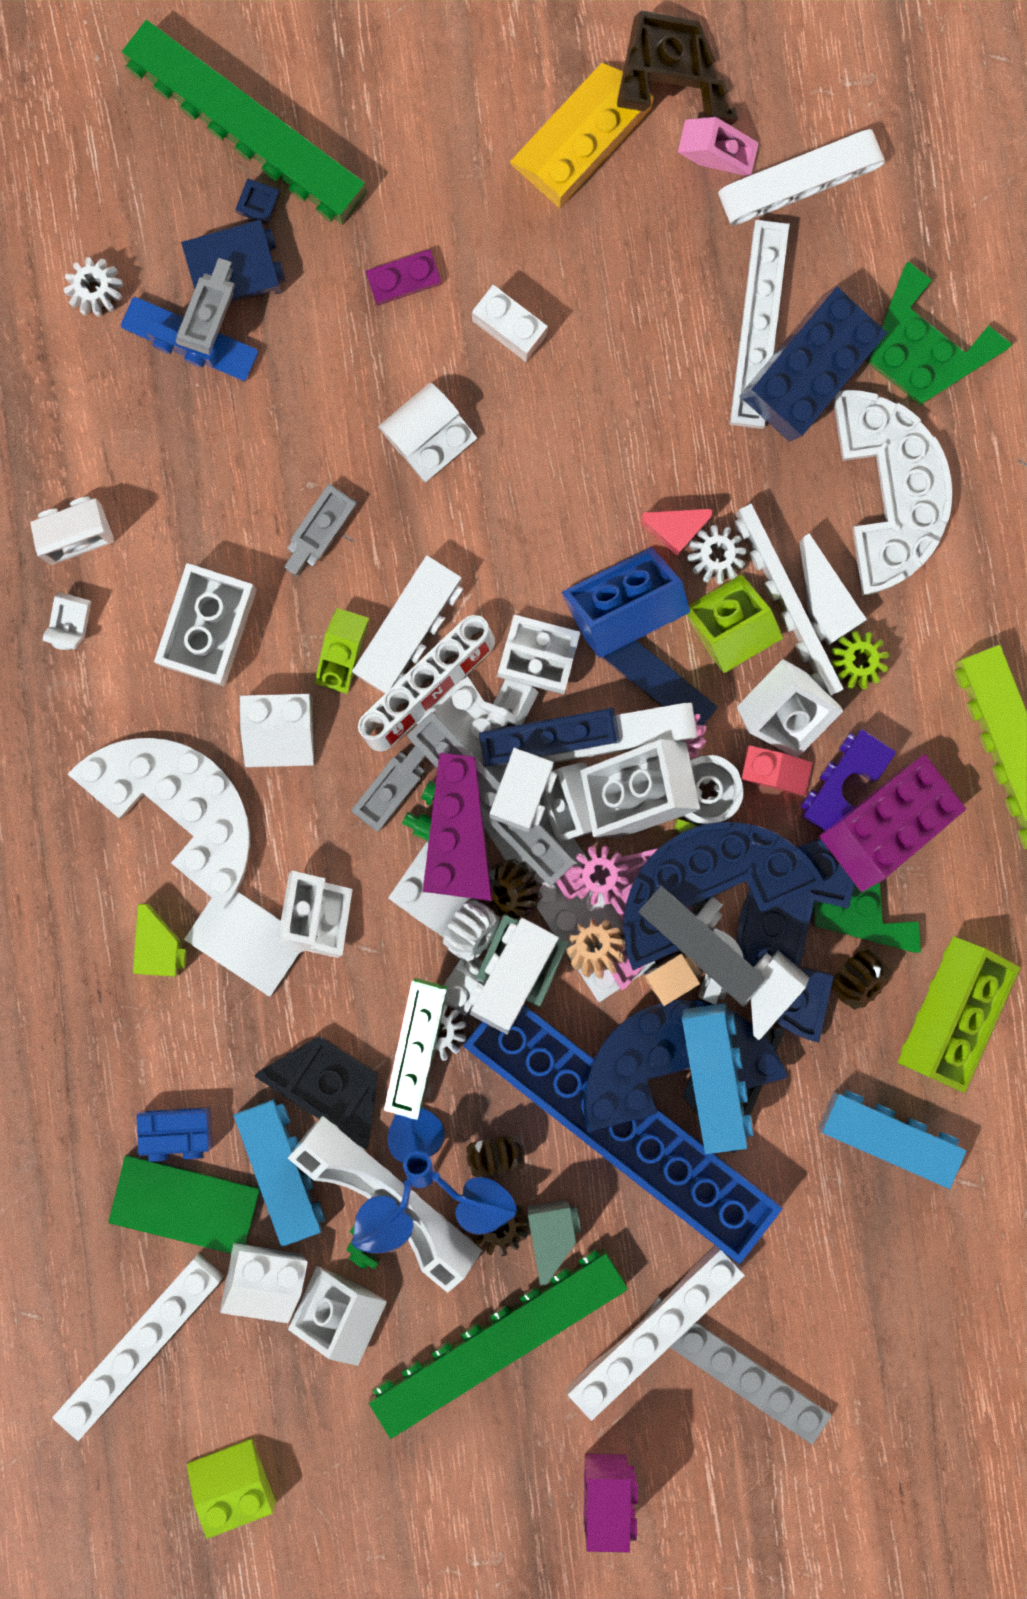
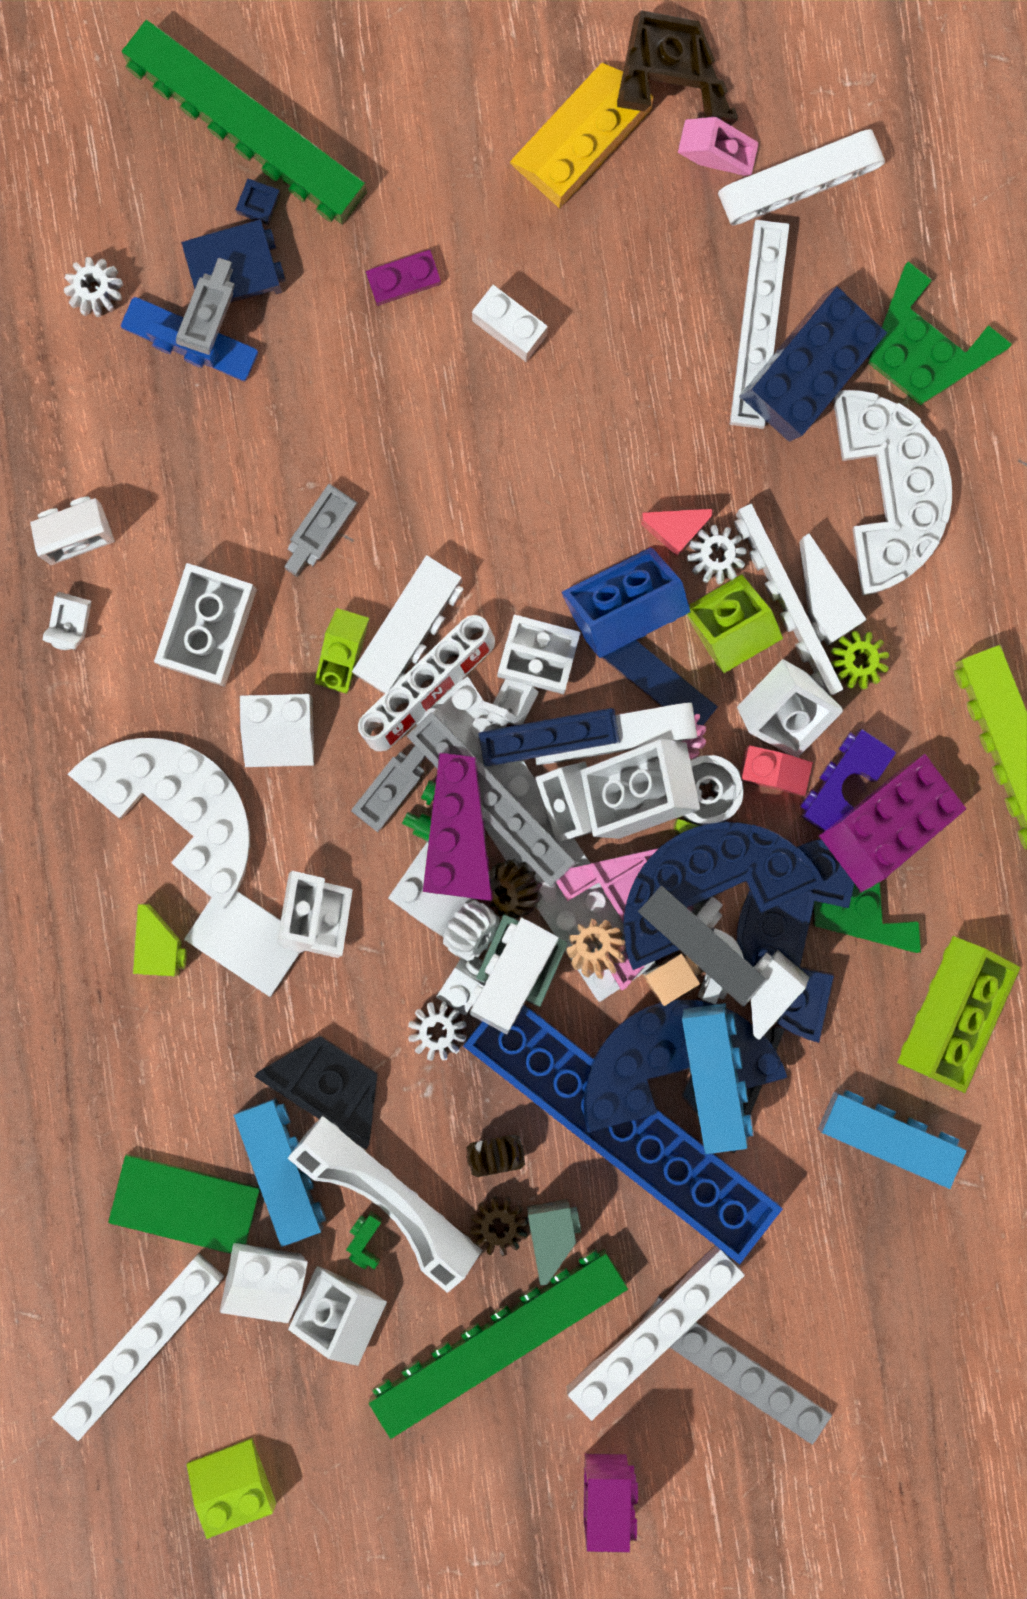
(174, 1132): blue brick -> none
(385, 1227): blue plant -> none
(416, 1048): tile -> none
(427, 431): white brick -> none
(522, 790): white brick -> none
(610, 881): bright pink gear -> none
(861, 979): dark brown gear -> none

